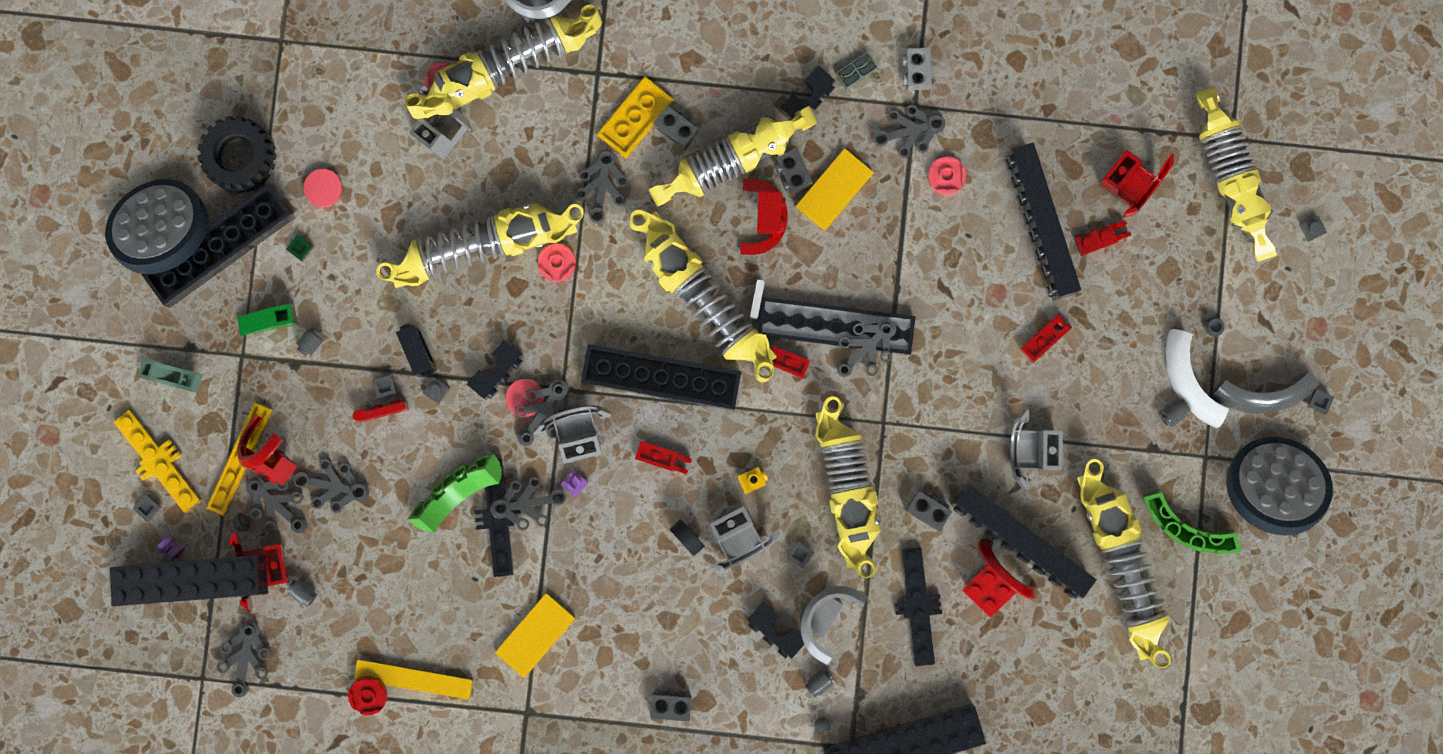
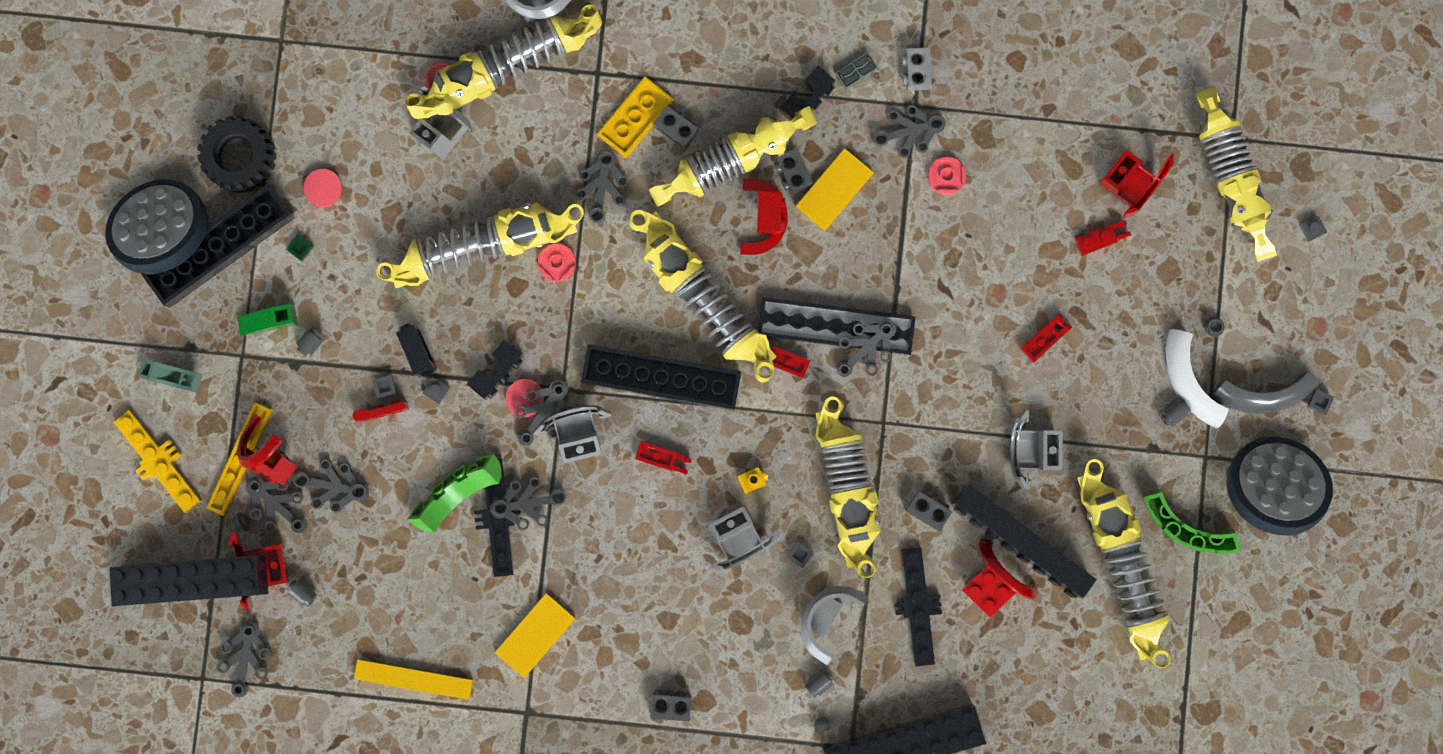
(147, 508): dark grey plate -> none
(170, 548): medium lavender wheel -> none
(367, 695): red tile -> none
(574, 483): medium lavender tile -> none
(687, 537): black tyre -> none
(757, 299): white tile -> none
(761, 621): black arch -> none
(1042, 222): black brick -> none

